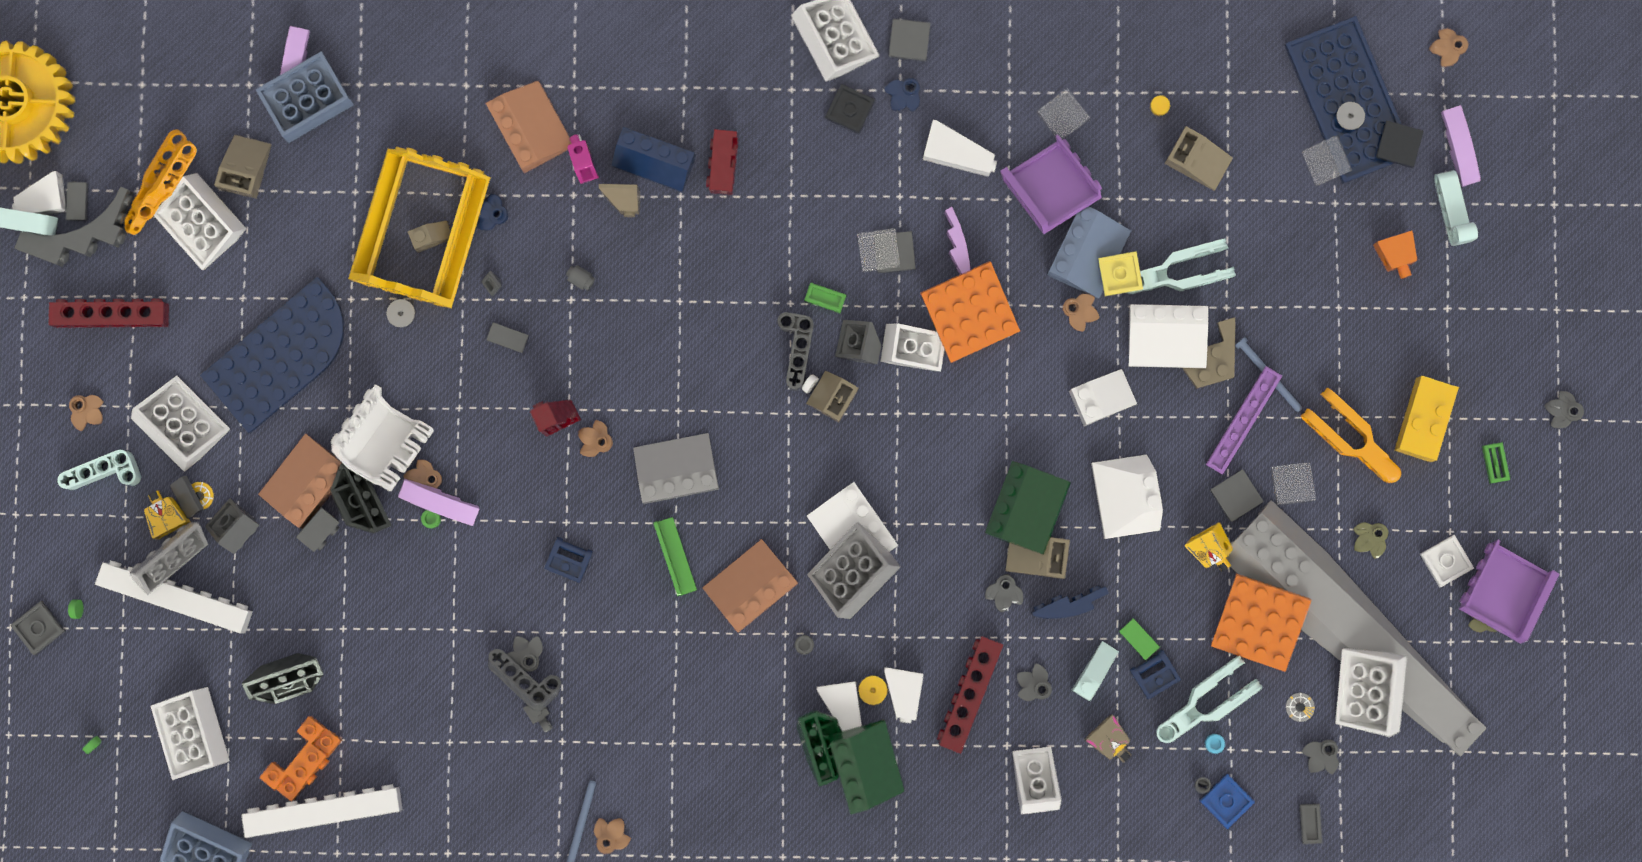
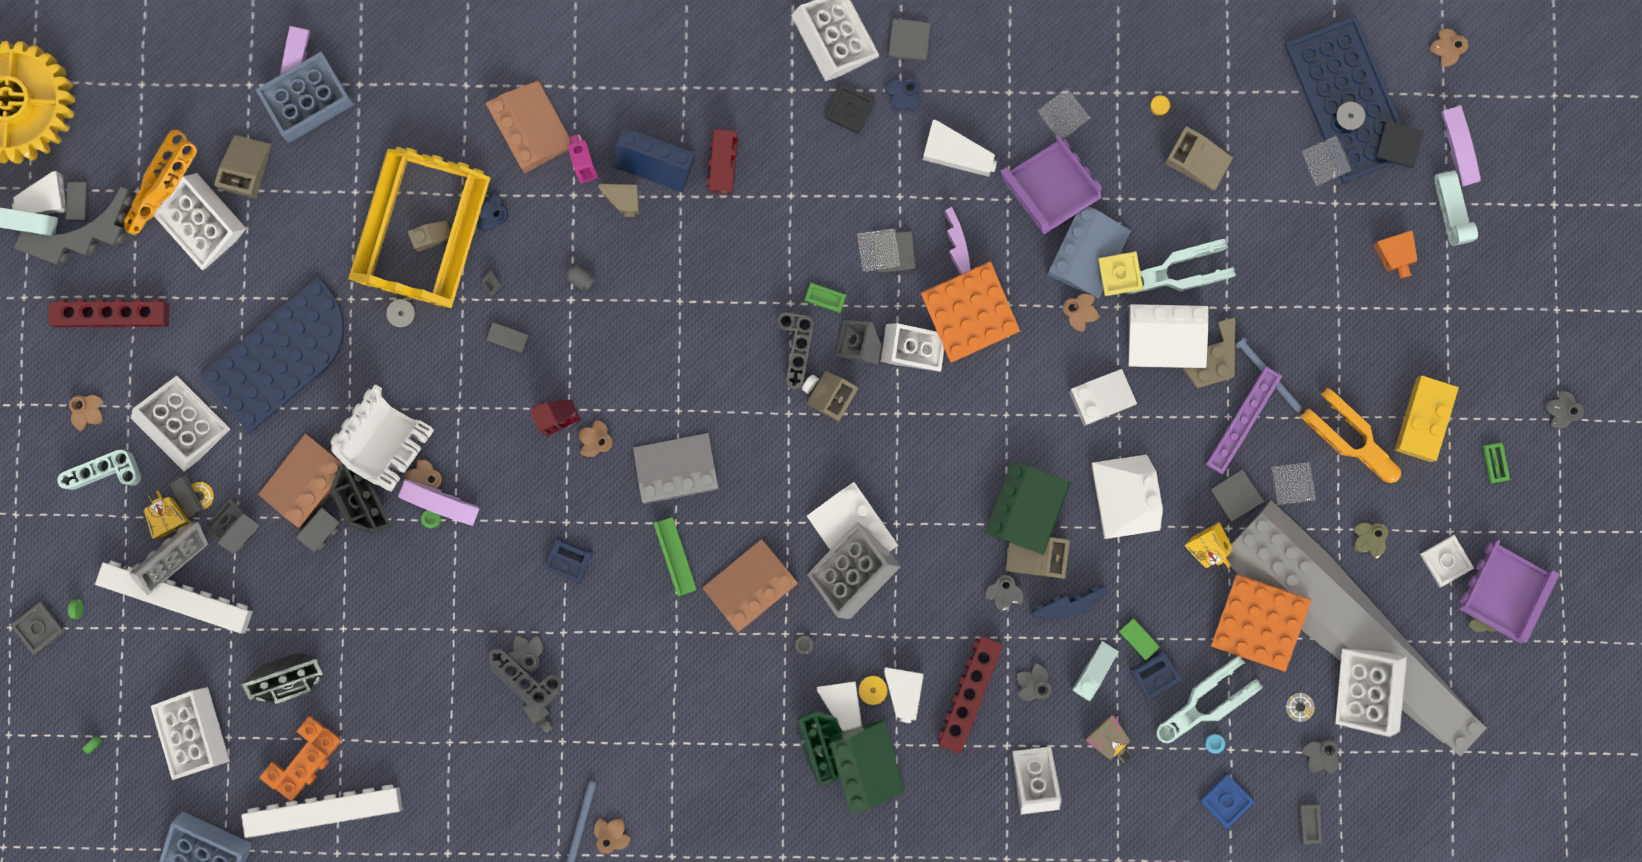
(1204, 782): dark grey hinge -> none

